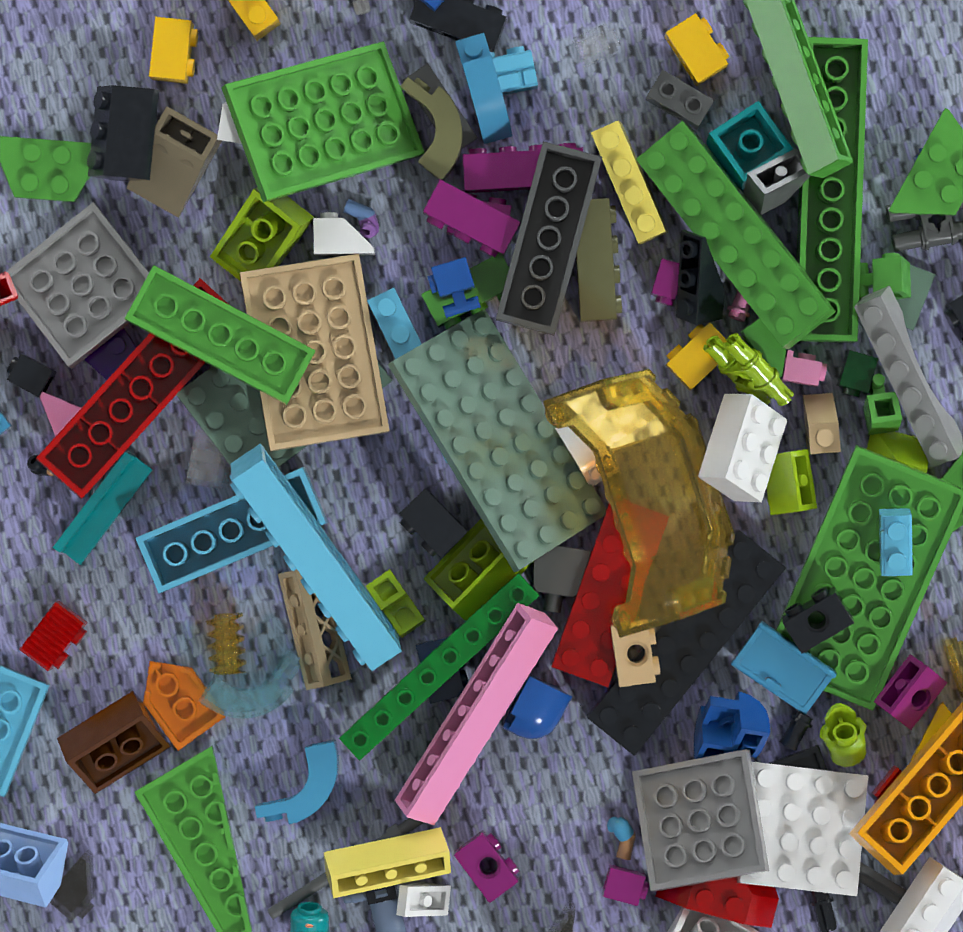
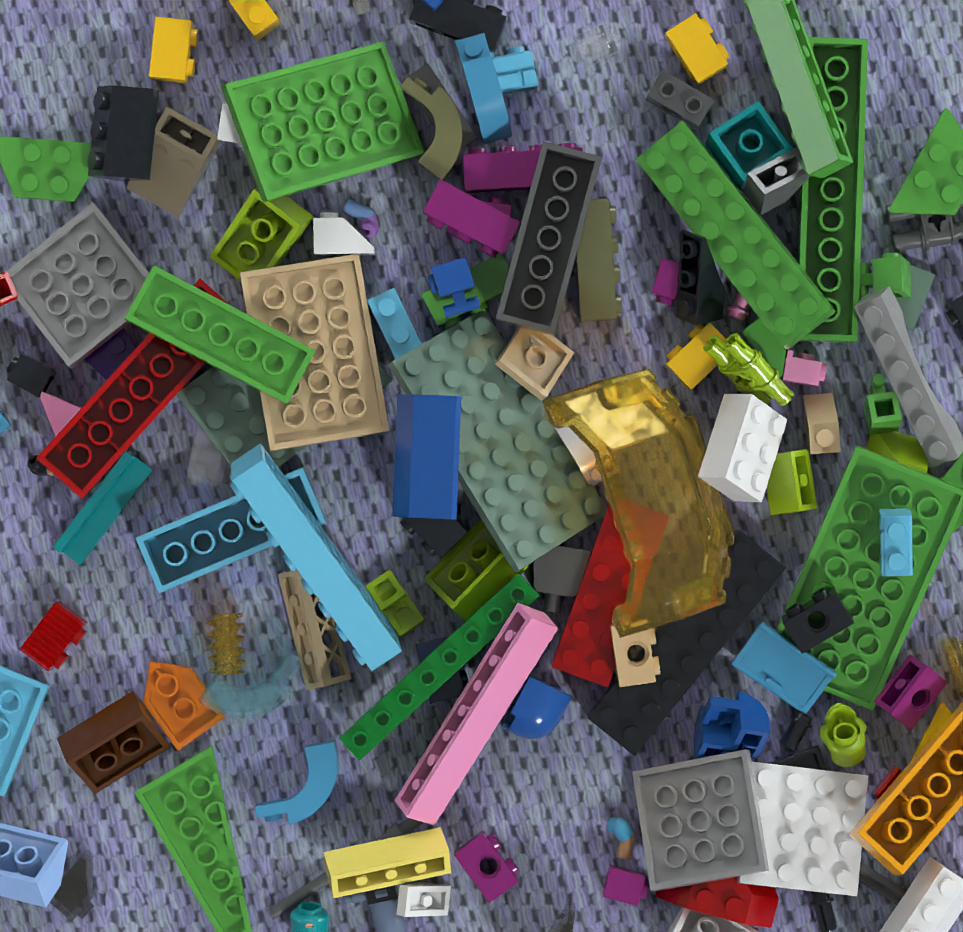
(426, 456): none -> blue slope
(534, 360): none -> tan plate
(629, 182): light yellow brick -> none
(857, 373): dark green brick -> none

